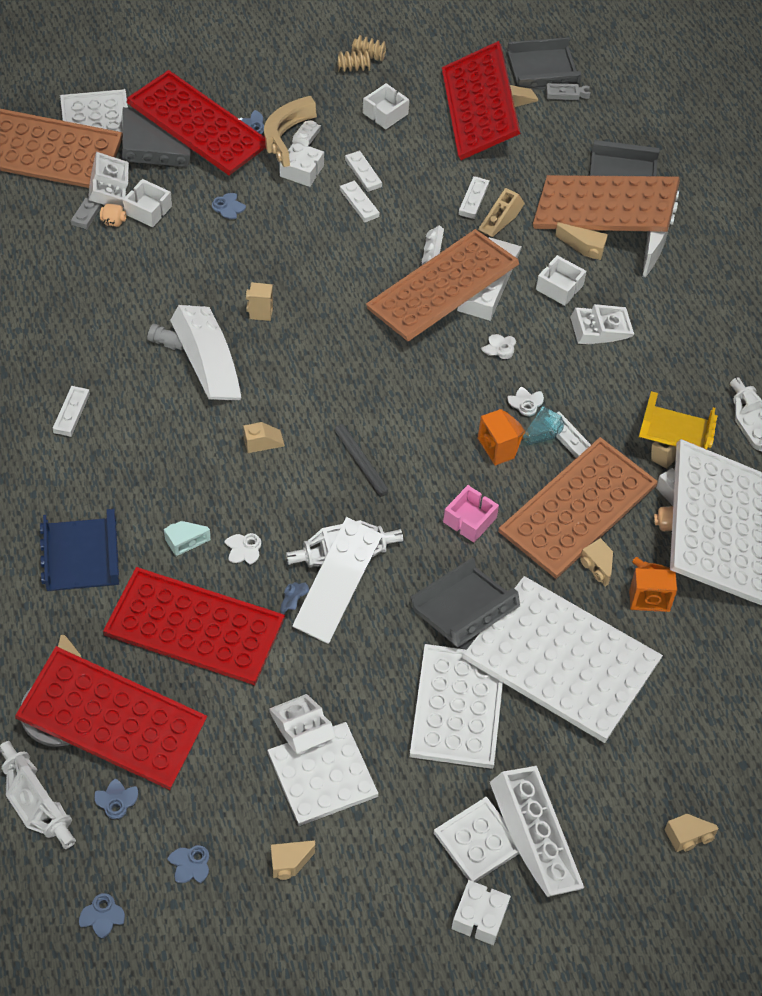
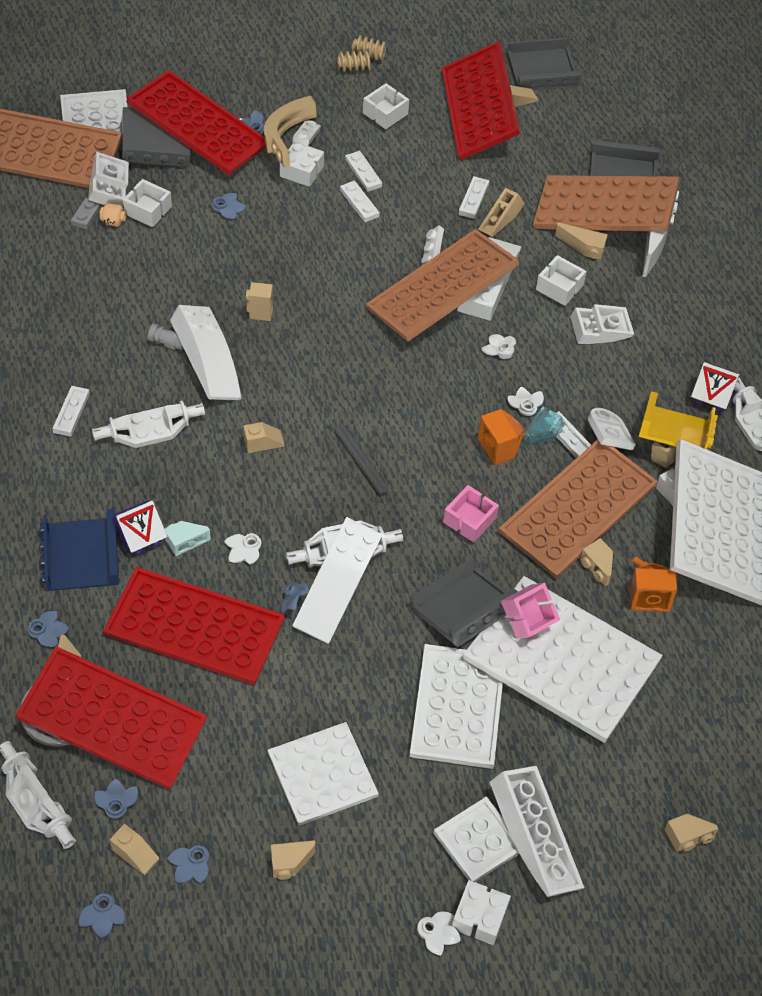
(49, 630): none -> sand blue plate
(133, 849): none -> tan slope
(140, 526): none -> piece
(149, 425): none -> white plate
(302, 723): white slope -> none
(441, 933): none -> white plate
(527, 614): none -> bright pink piece
(567, 91): light grey plate -> none
(610, 429): none -> white tile
(664, 518): light nougat head -> none
(714, 386): none -> white piece

